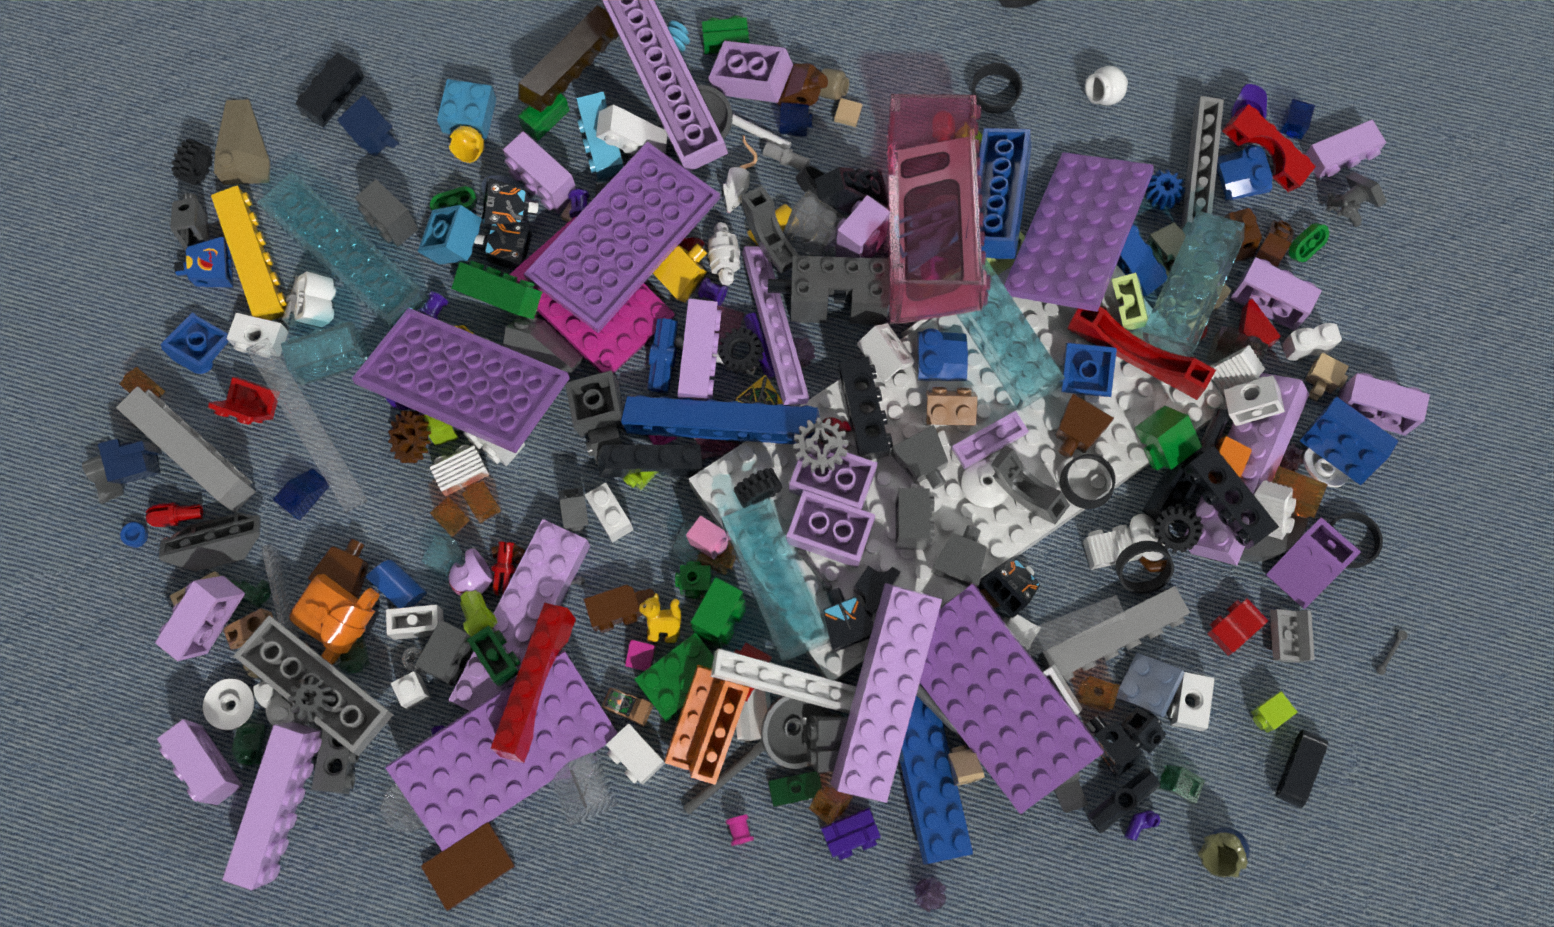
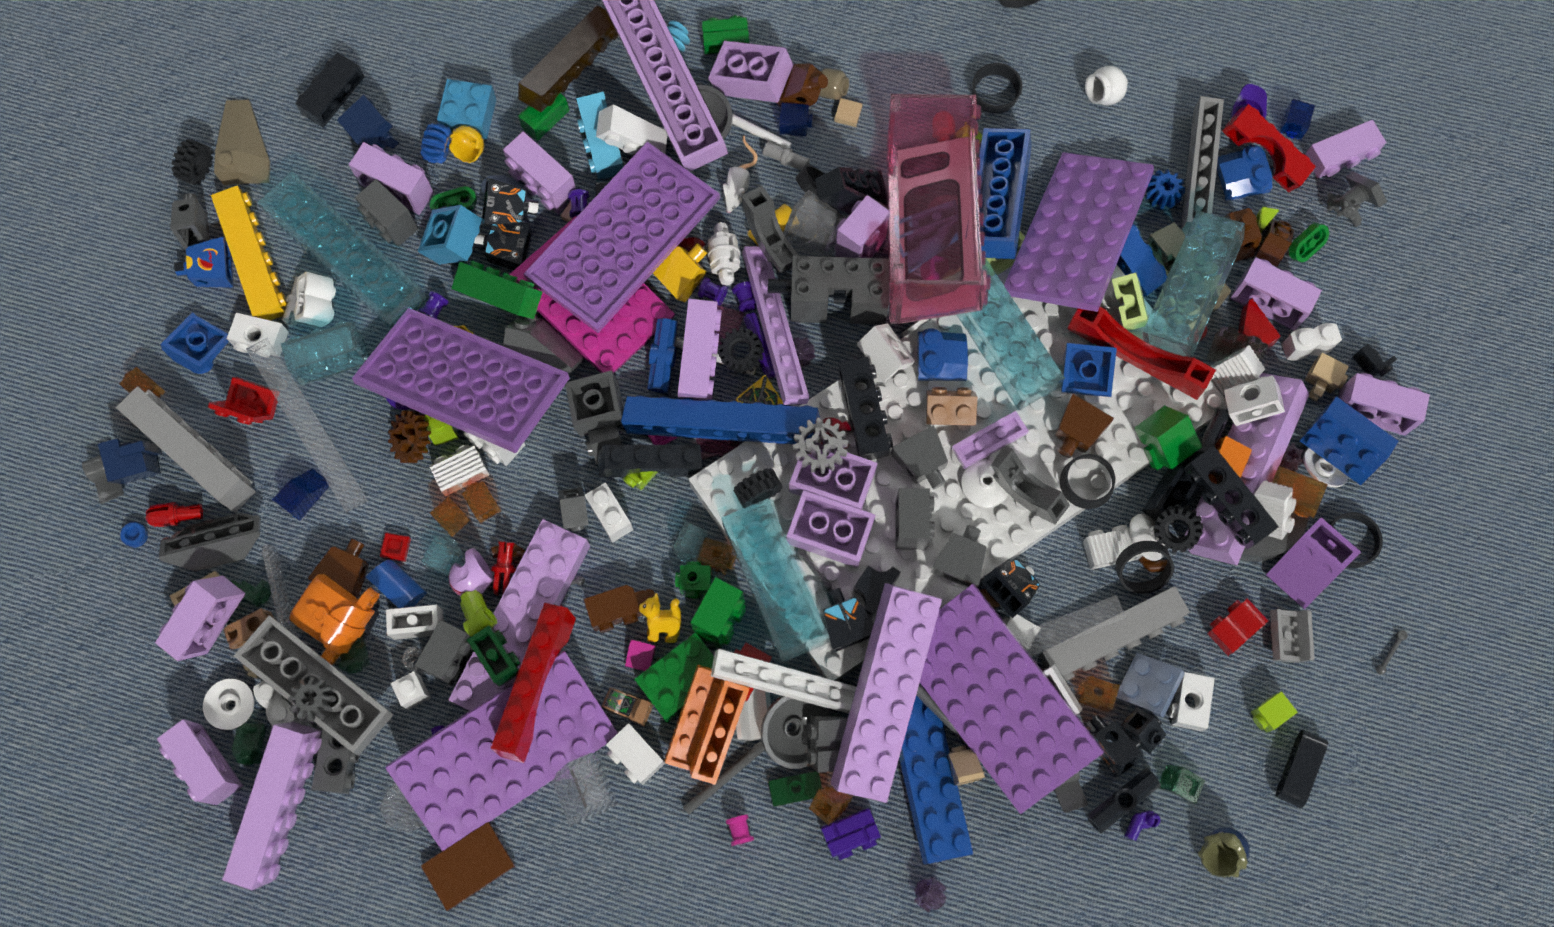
(395, 547): none -> red tile
(403, 181): none -> lavender brick
(436, 143): none -> blue gear
(707, 537): bright pink brick -> none
(745, 296): none -> dark purple bush
(1265, 216): none -> lime slope
(1371, 361): none -> black bracket

